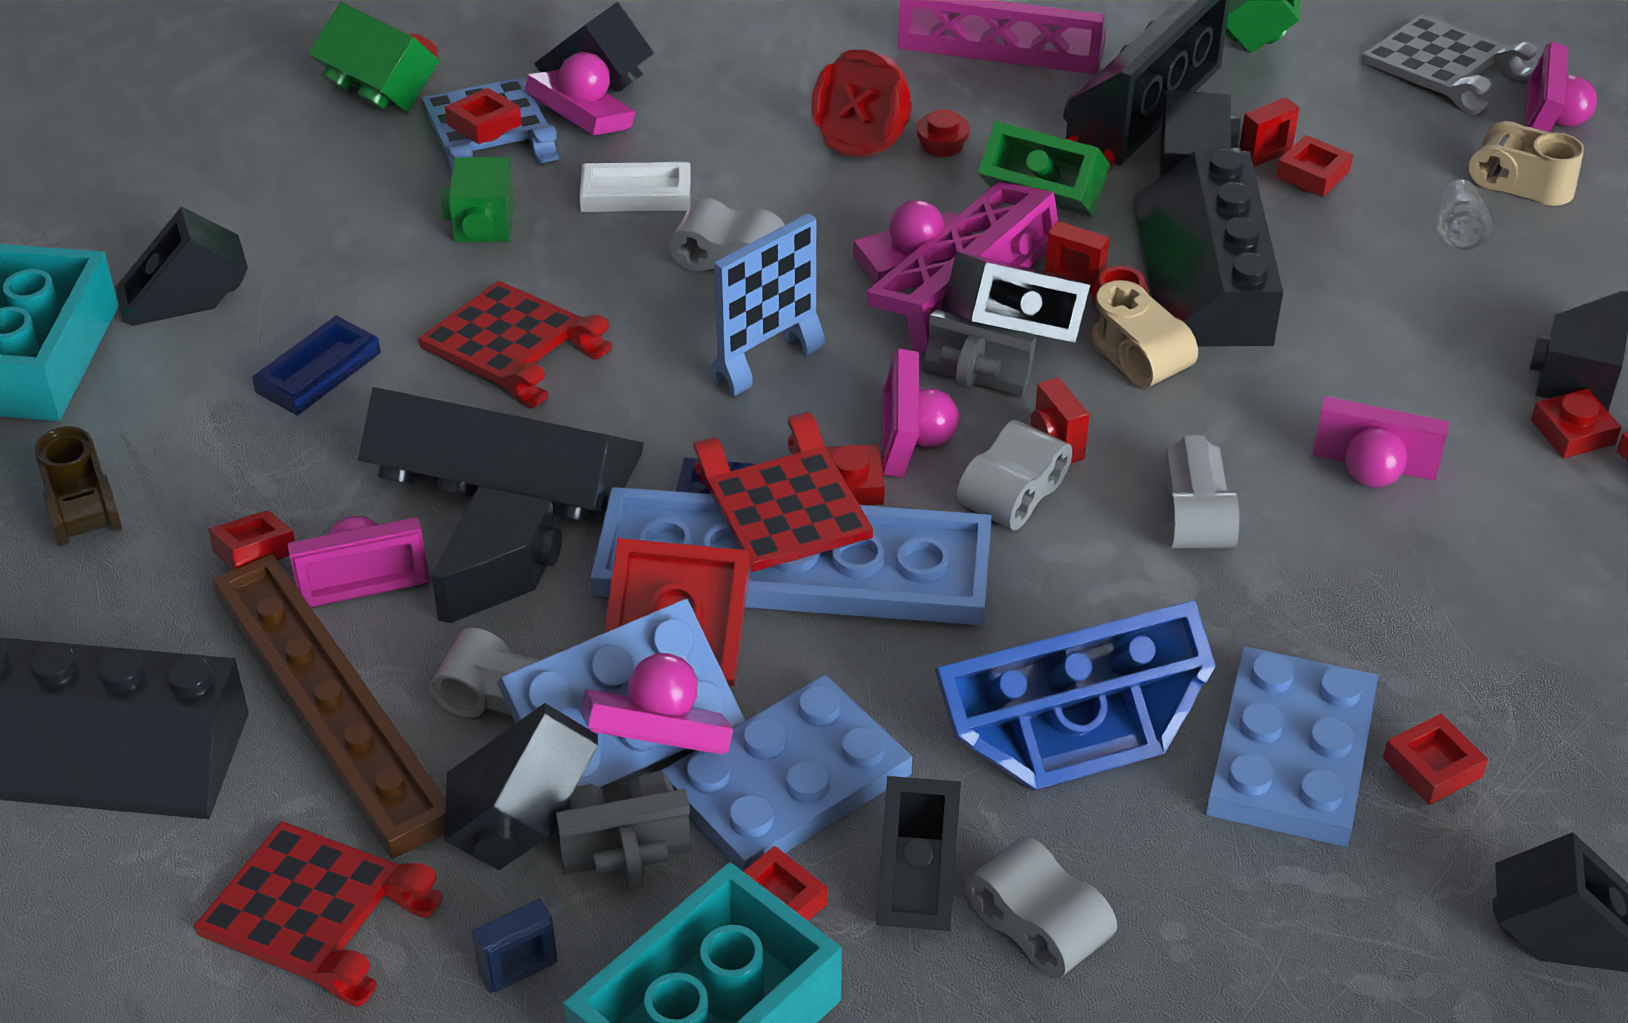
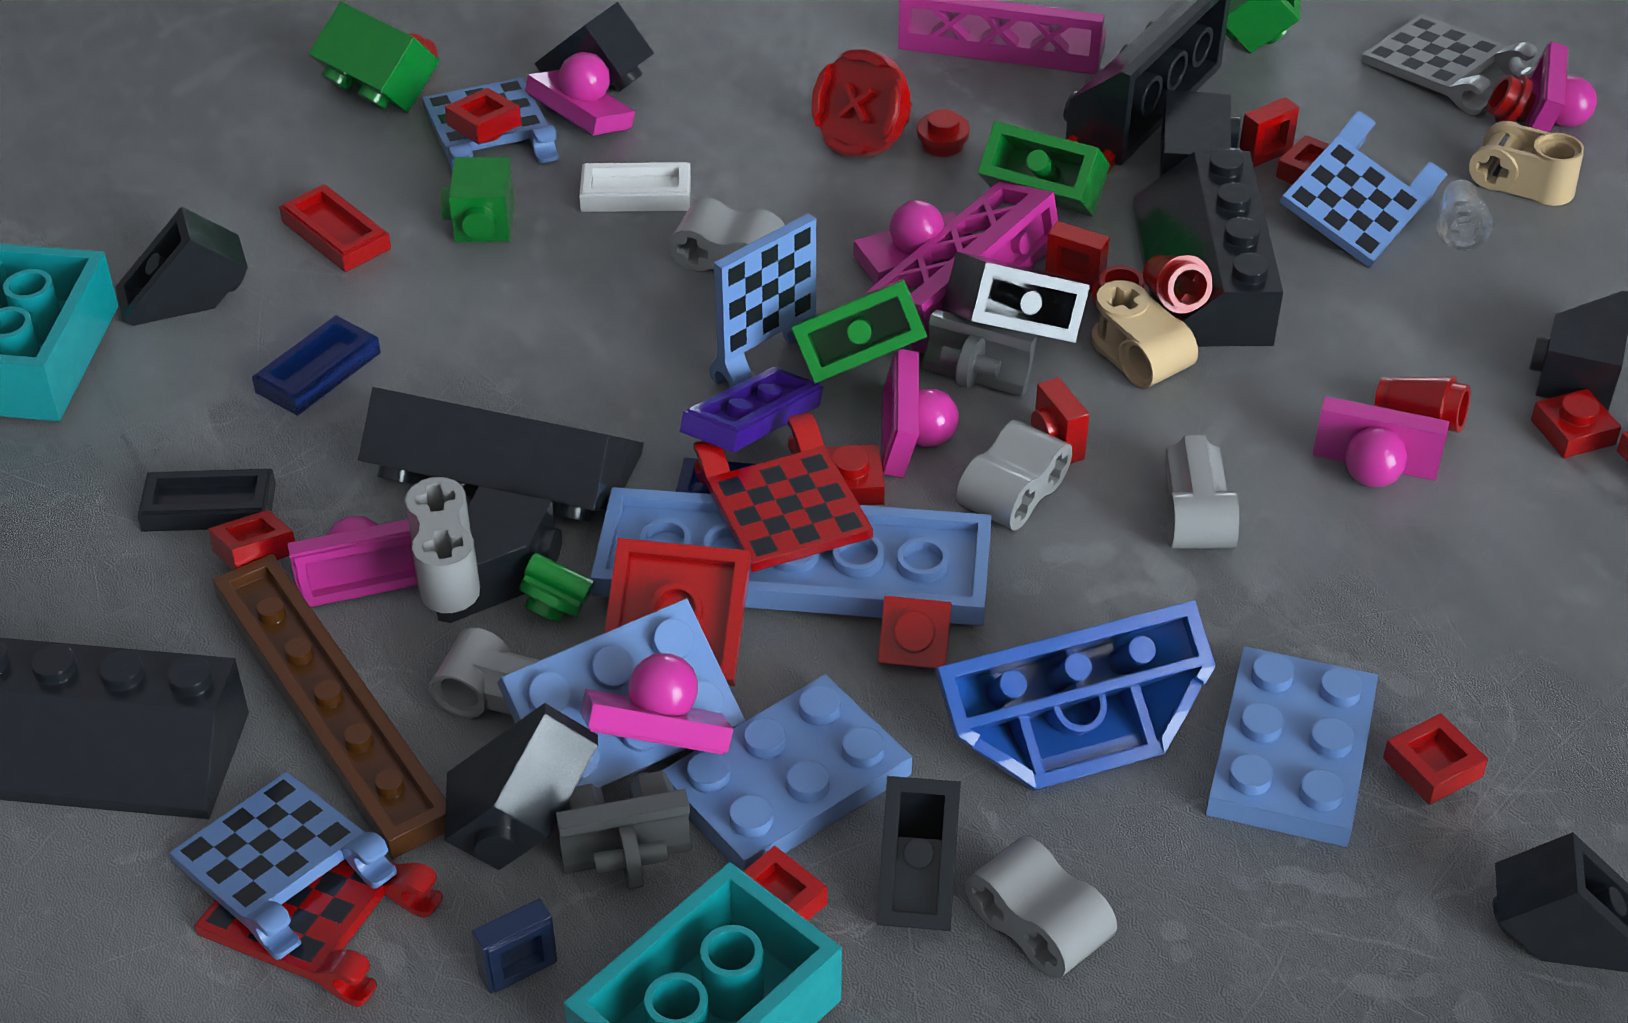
(74, 484): dark brown piece -> none
(203, 498): none -> black tile
(274, 850): none -> medium blue flag
(335, 227): none -> red tile
(442, 545): none -> light grey axle
(505, 335): red flag -> none
(554, 588): none -> green plate
(751, 409): none -> dark purple tile
(859, 330): none -> green brick
(914, 632): none -> red plate
(1179, 281): none -> red cone
(1355, 197): none -> medium blue flag
(1427, 397): none -> red cone
(1511, 99): none -> red plate

